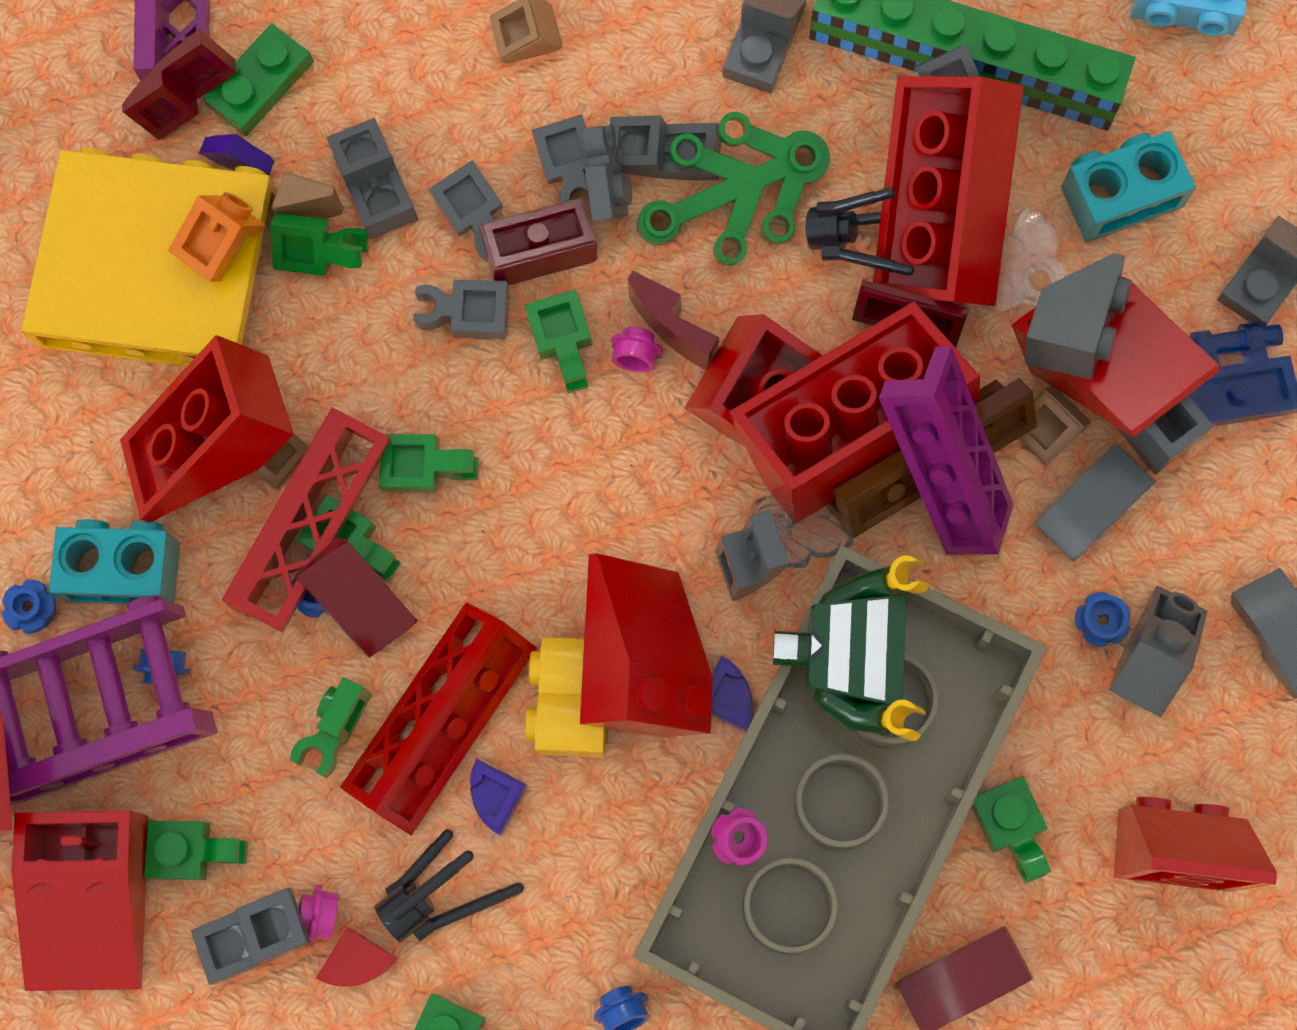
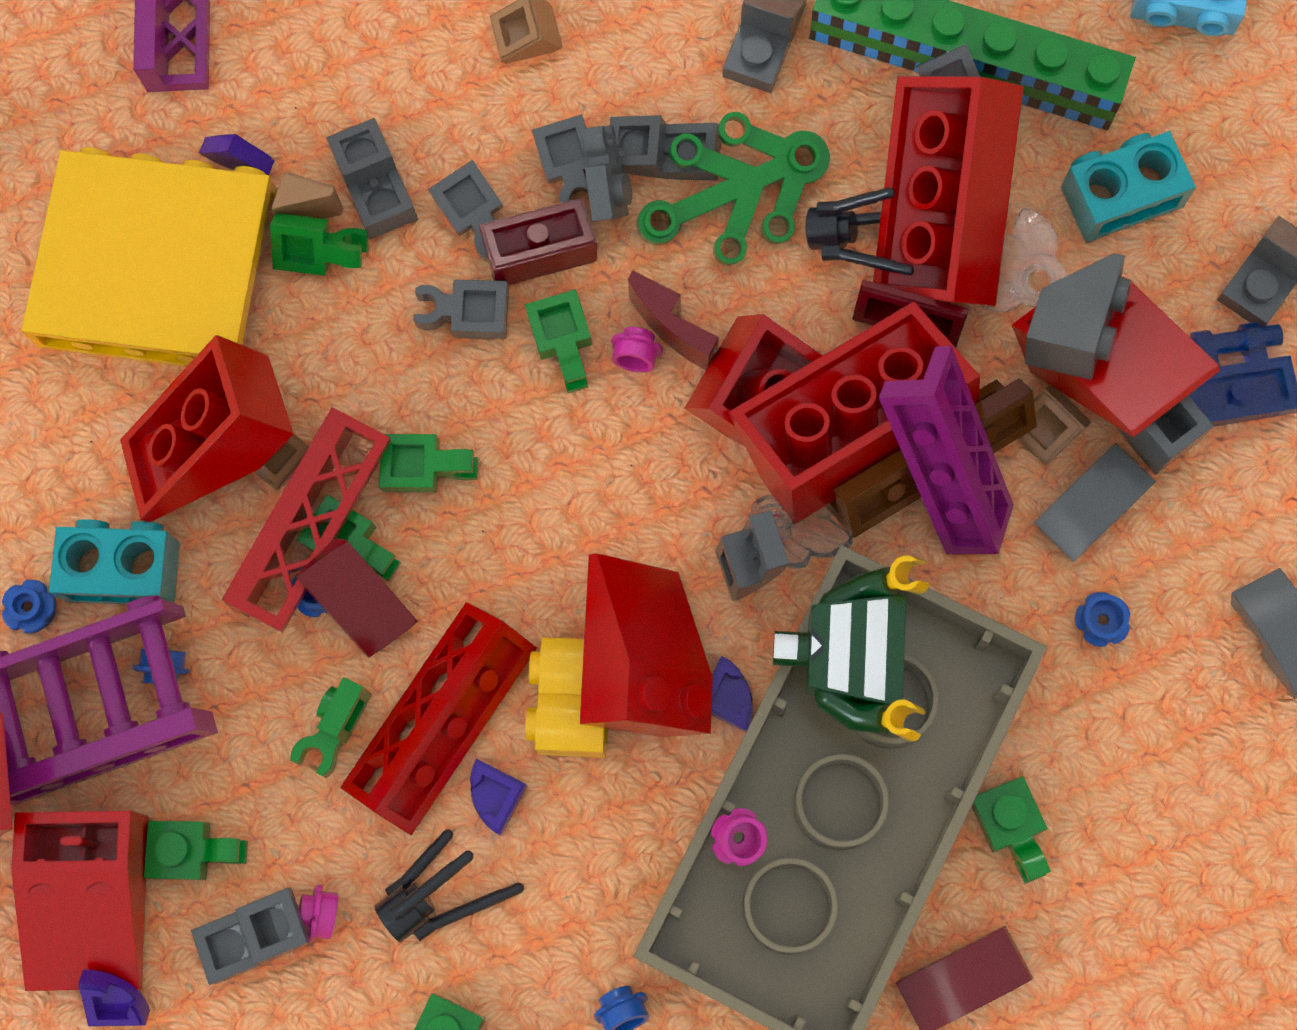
(111, 1000): none -> dark purple tile
(171, 88): dark red slope -> none
(214, 233): orange bracket -> none
(261, 79): green plate -> none
(355, 961): red tile -> none
(1160, 651): dark grey slope -> none
(1189, 847): red slope -> none

